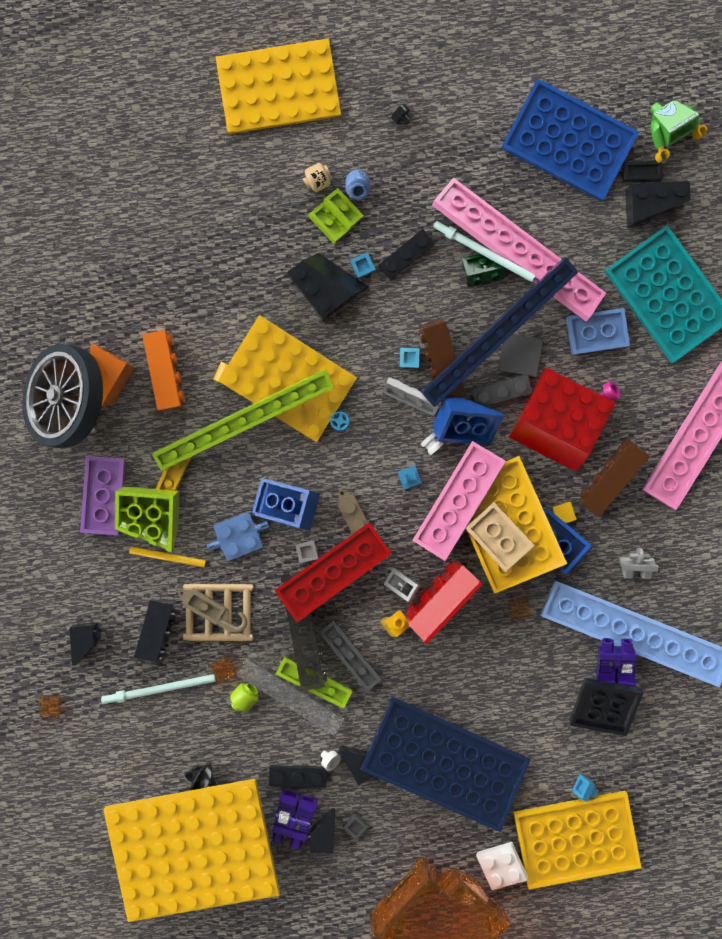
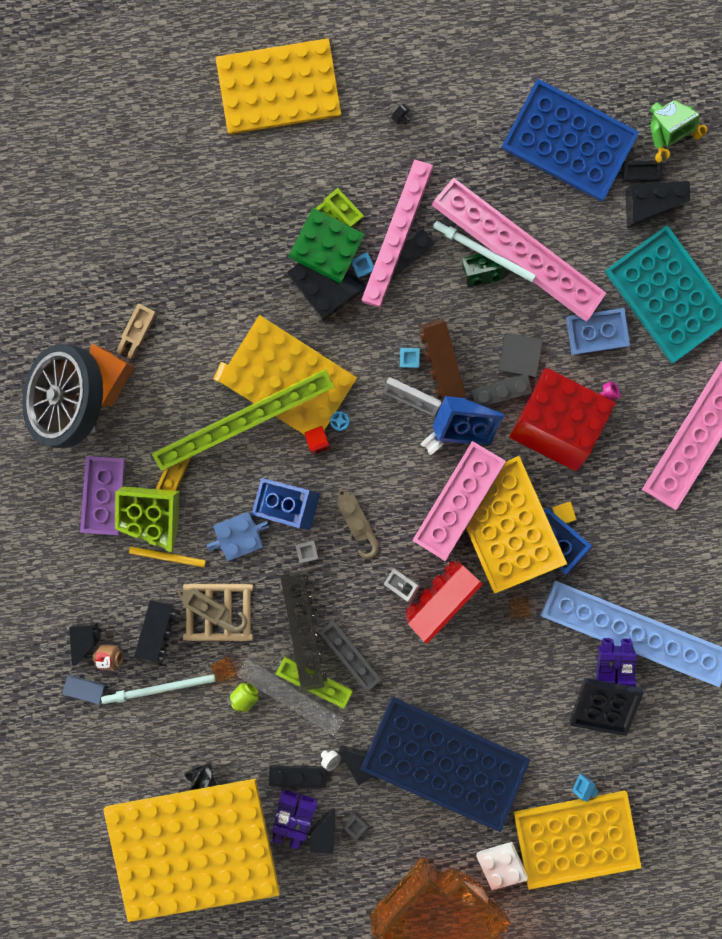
(49, 706): clear orange tile -> none
(83, 689): none -> sand blue tile
(108, 657): none -> medium nougat head
(136, 329): none -> tan hinge
(163, 370): orange brick -> none
(317, 177): tan head -> none
(317, 440): none -> red slope
(326, 245): none -> green plate
(333, 572): red plate -> none
(357, 184): medium blue head -> none
(395, 624): yellow bracket -> none
(397, 233): none -> bright pink plate
(409, 477): dark azure tile -> none
(499, 332): dark blue plate -> none
(500, 536): tan plate -> none
(613, 477): reddish brown wedge -> none
(638, 562): light grey hips -> none

